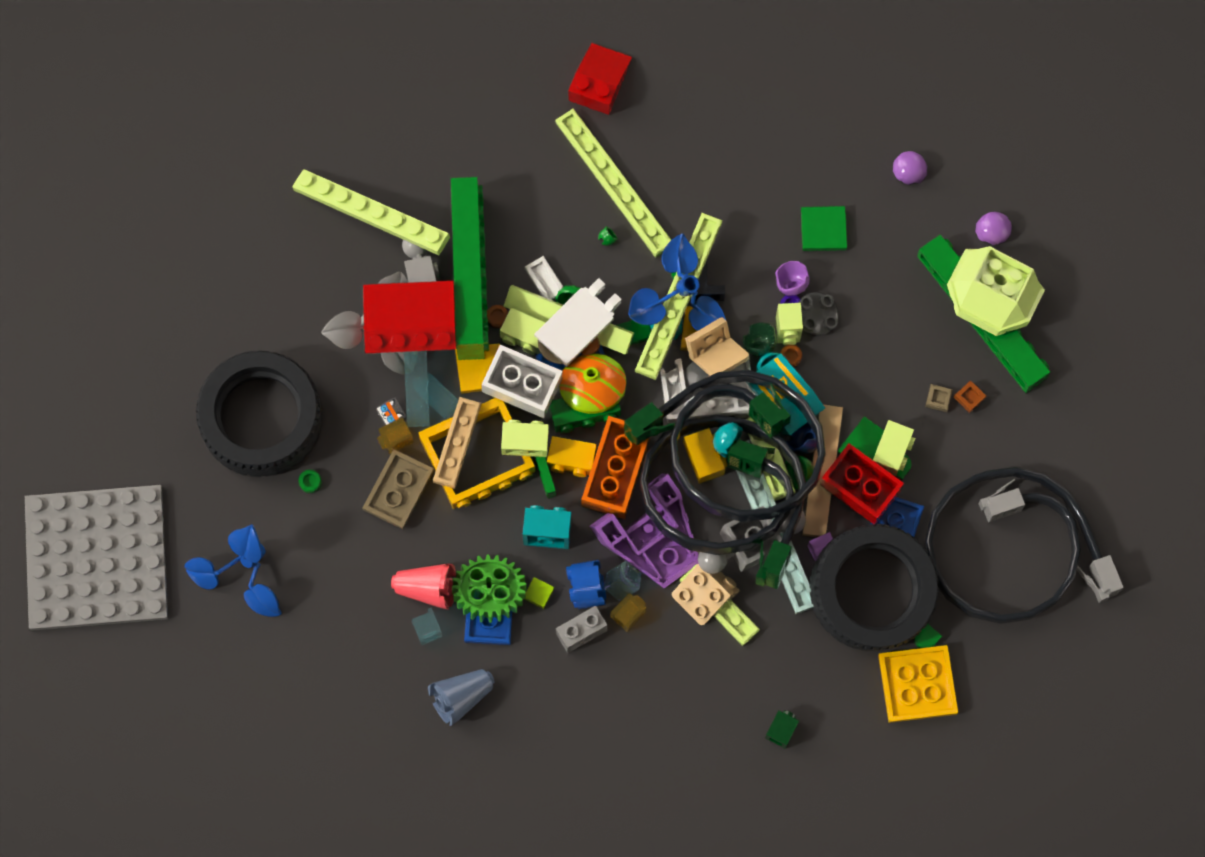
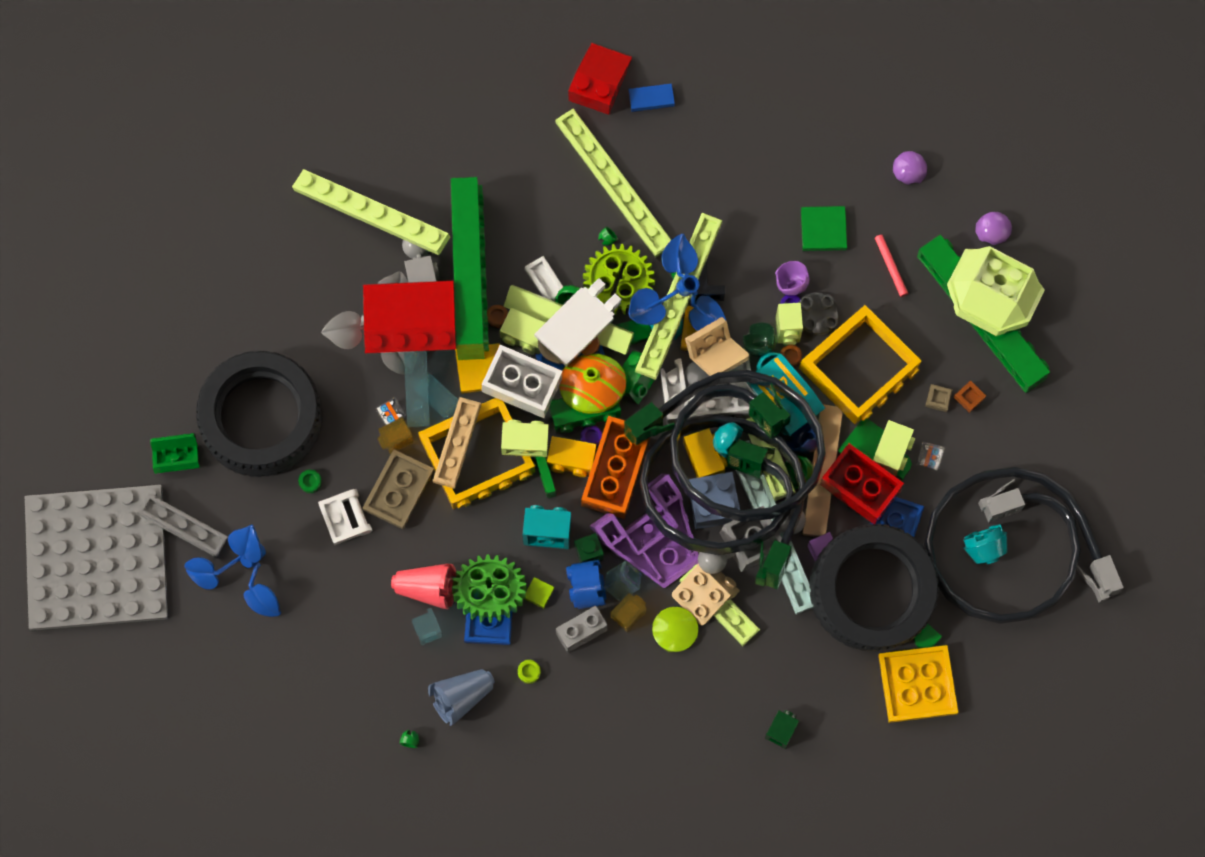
(175, 453): none -> green bracket
(182, 525): none -> light grey tile
(337, 518): none -> white plate
(409, 739): none -> green hinge
(529, 671): none -> lime tile
(589, 548): none -> dark green brick
(591, 435): none -> dark purple tile
(599, 270): none -> lime gear
(636, 384): none -> green bracket
(651, 97): none -> blue tile
(675, 629): none -> lime dish
(719, 489): none -> sand blue brick
(855, 414): none -> yellow window
(891, 265): none -> coral bar
(930, 455): none -> clear tile
(986, 544): none -> teal cone

